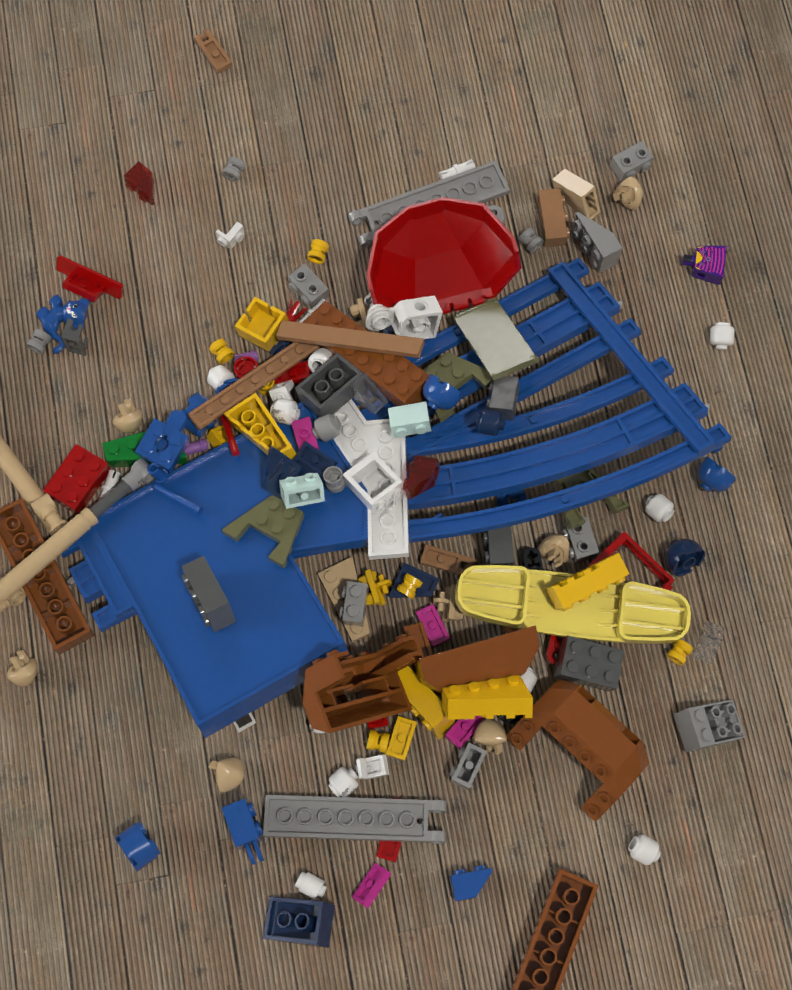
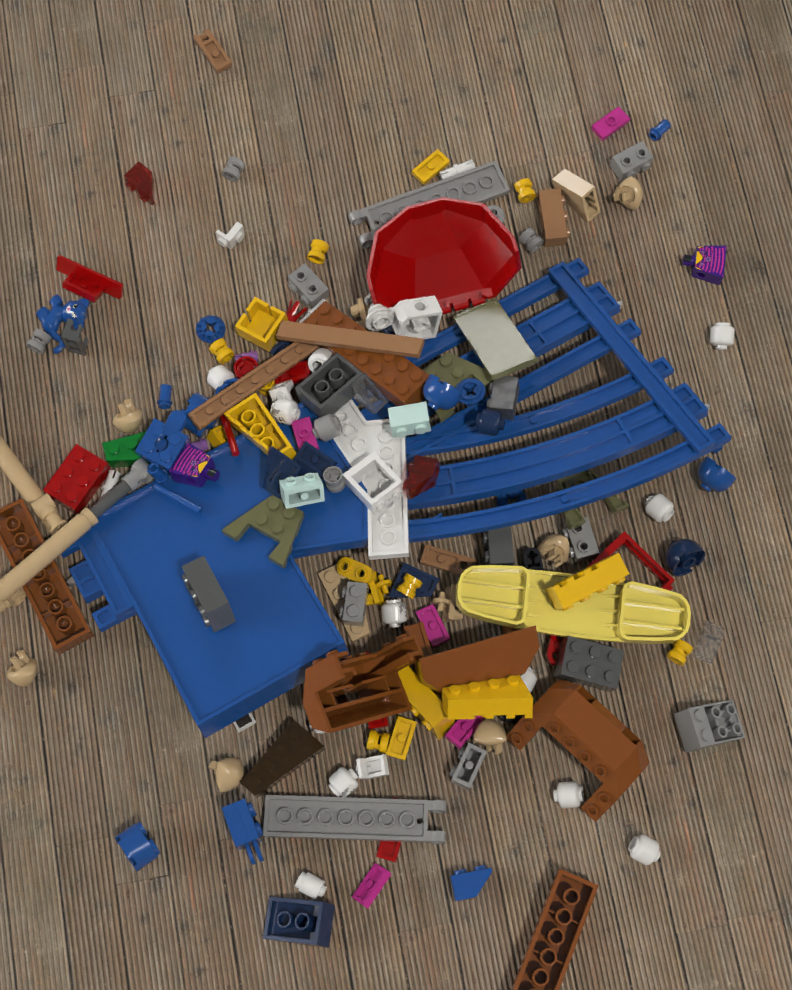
(165, 396): none -> blue pin
(194, 467): none -> dark purple torso
(209, 336): none -> blue gear
(286, 755): none -> dark brown wedge
(354, 570): none -> yellow plate
(394, 612): none -> white head
(430, 167): none -> yellow plate
(469, 385): none -> blue gear
(525, 190): none -> yellow wheel
(569, 794): none -> white head
(596, 242): light grey slope -> none
(610, 123): none -> dark pink plate
(657, 132): none -> blue pin

